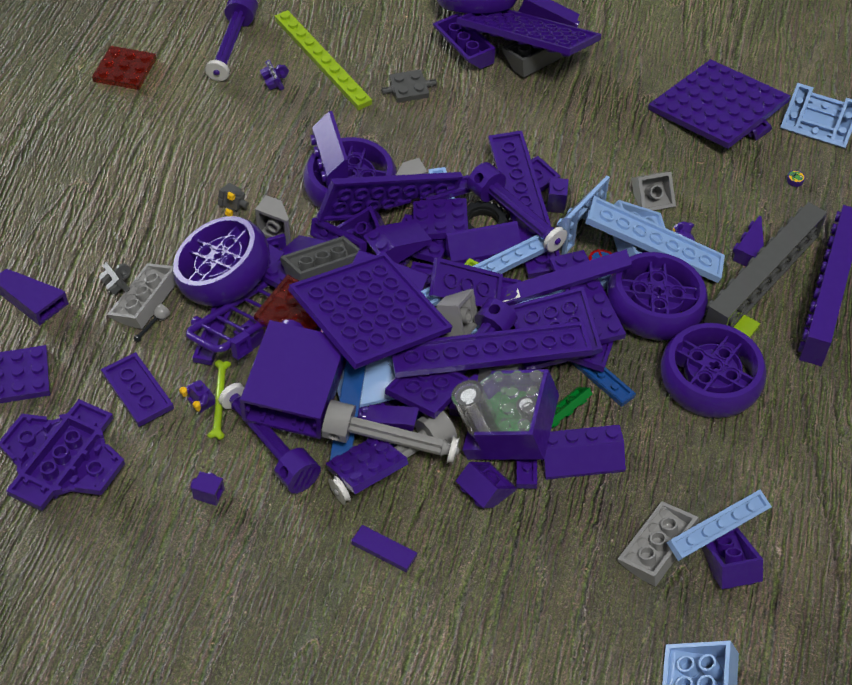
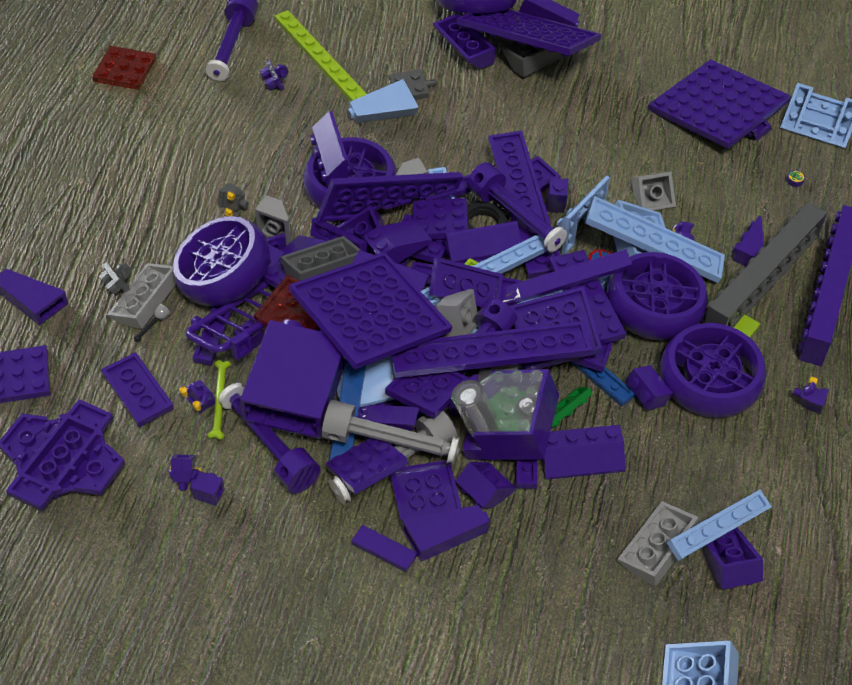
(183, 469): none -> dark purple piece
(384, 103): none -> light blue slope
(425, 489): none -> dark purple plate
(442, 530): none -> dark purple slope
(649, 387): none -> dark purple brick
(811, 396): none -> dark purple piece

